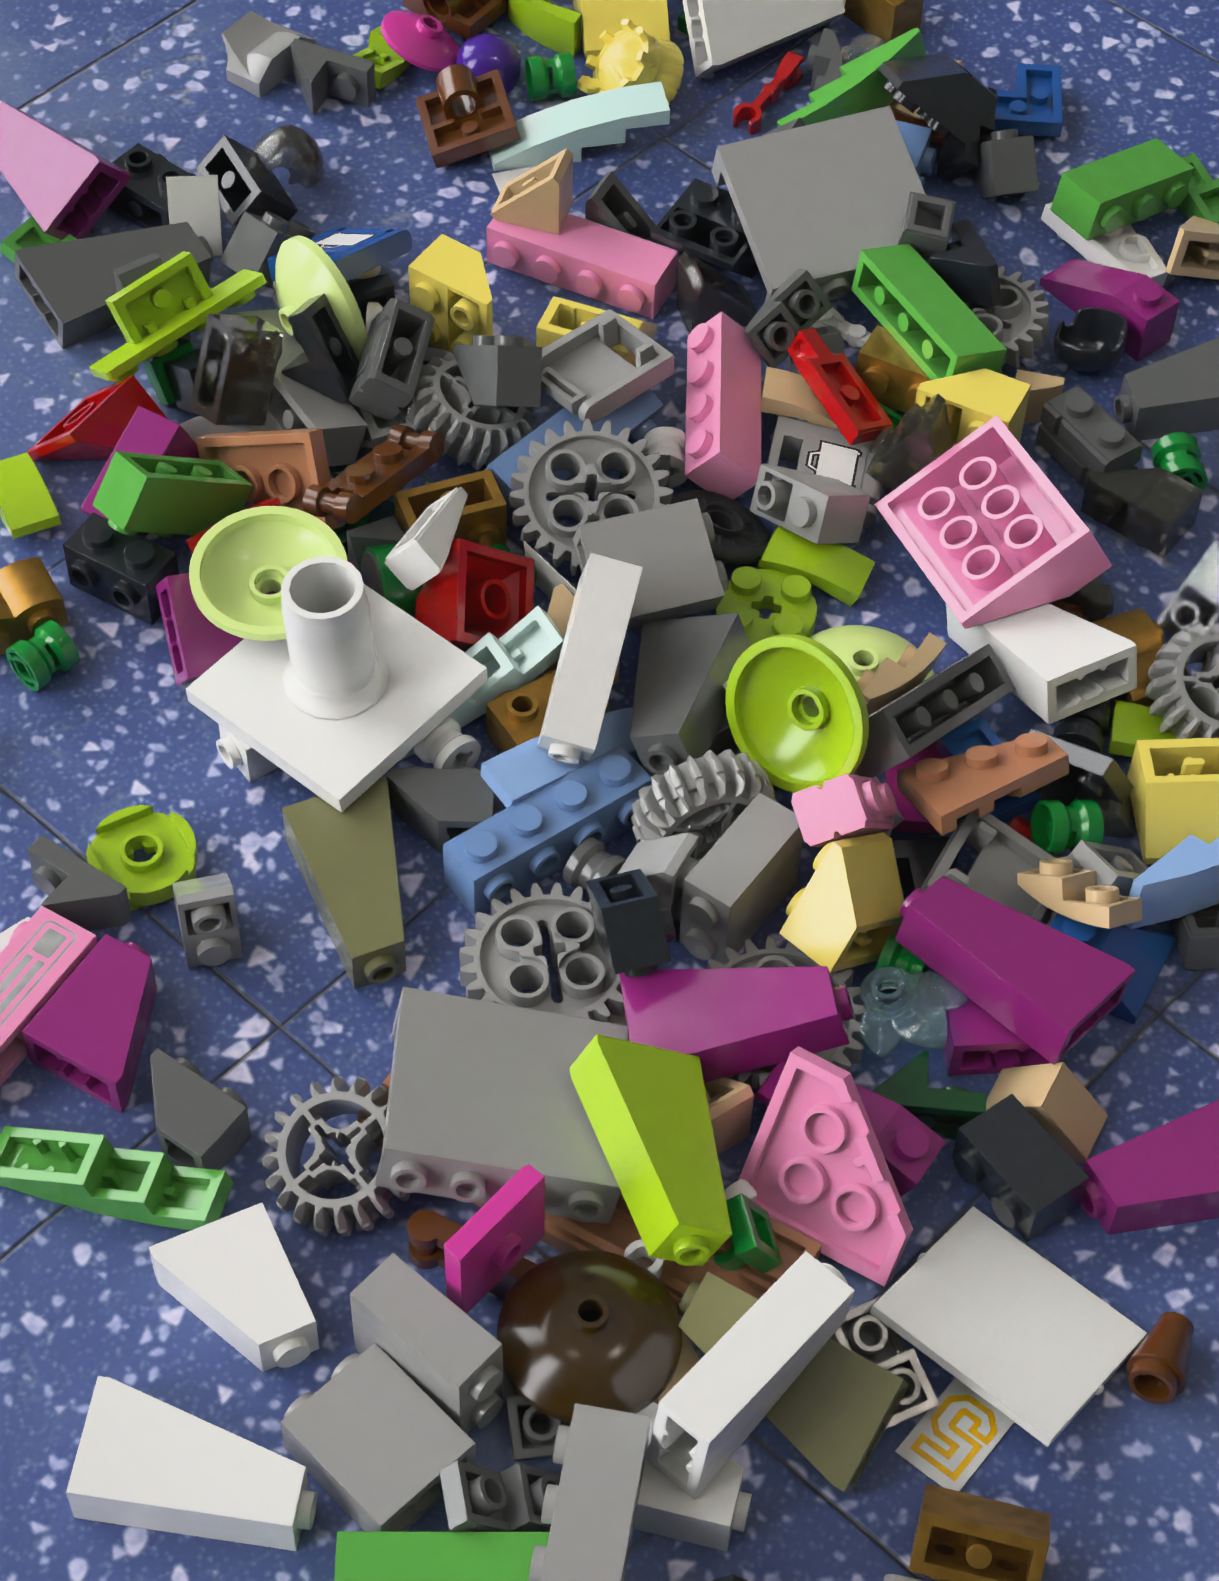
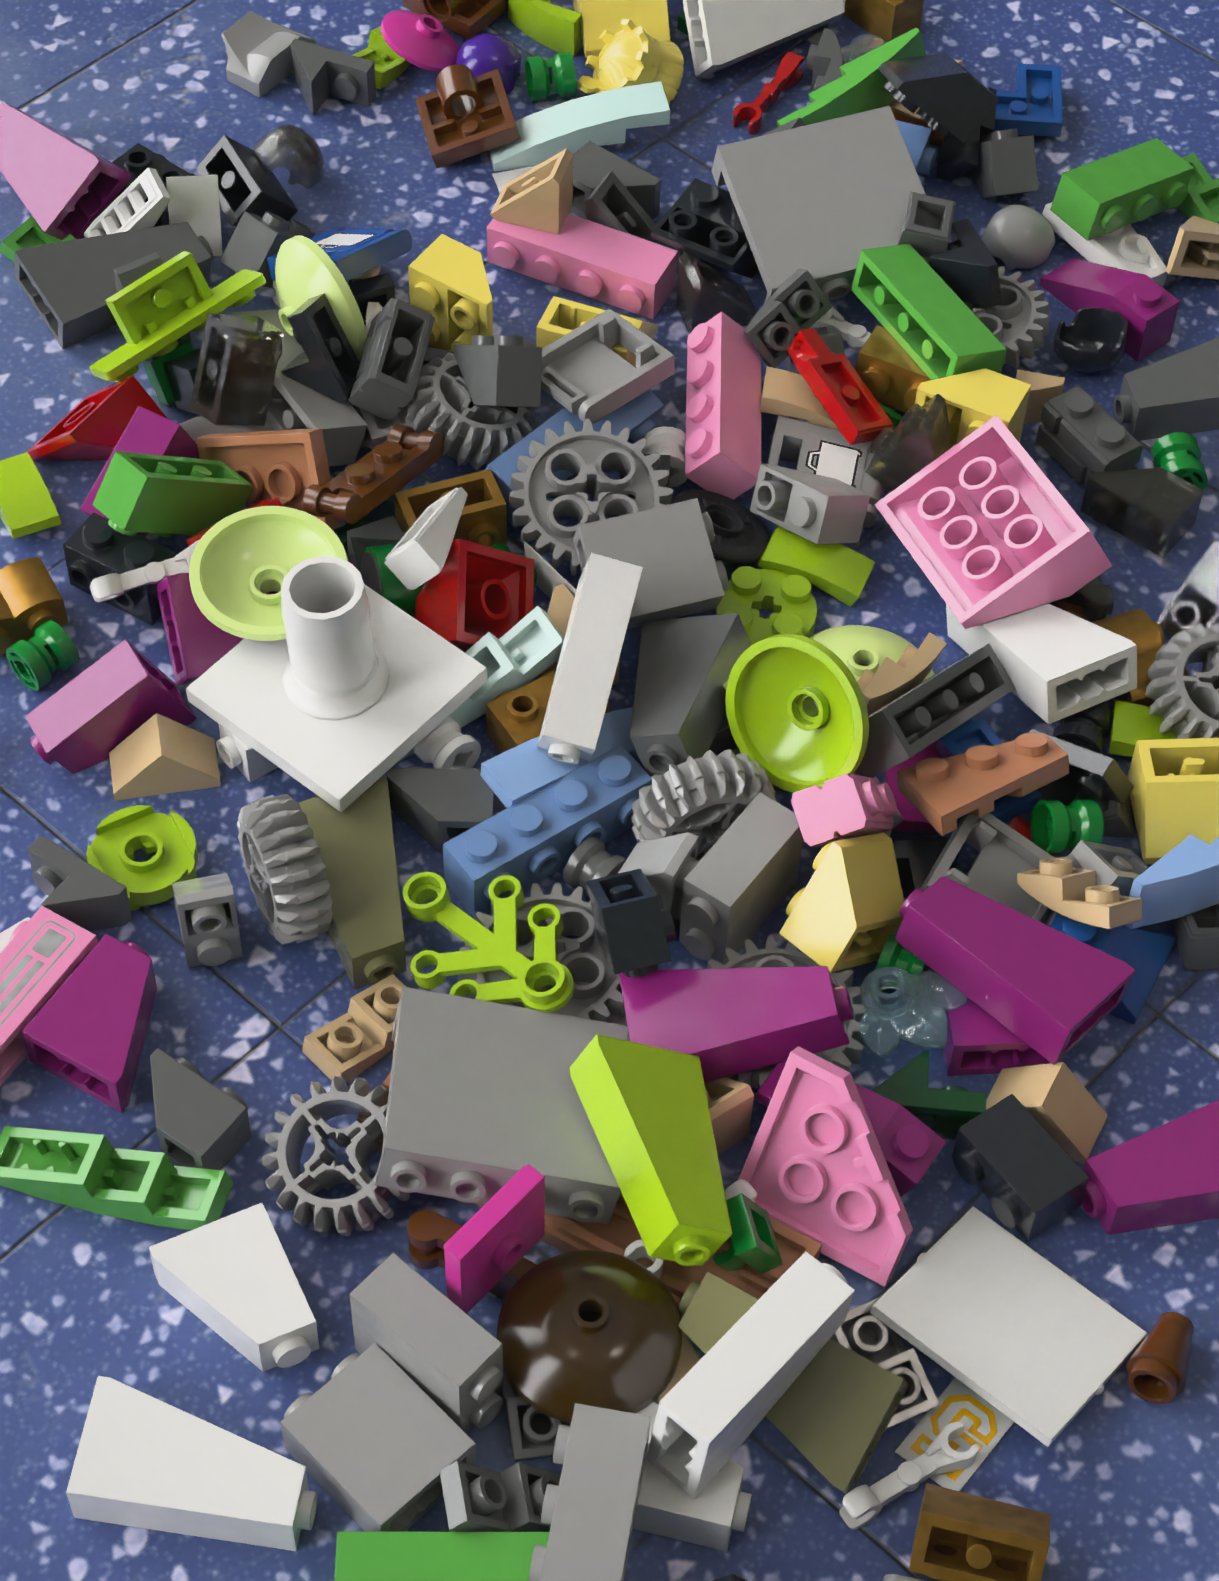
(104, 708): none -> magenta slope
(115, 584): none -> white piece
(130, 210): none -> white slope
(163, 760): none -> tan slope
(285, 869): none -> light grey gear
(358, 1037): none -> tan slope
(490, 949): none -> lime plant
(591, 165): none -> dark grey slope
(866, 1502): none -> white piece
(1019, 237): none -> light grey hair

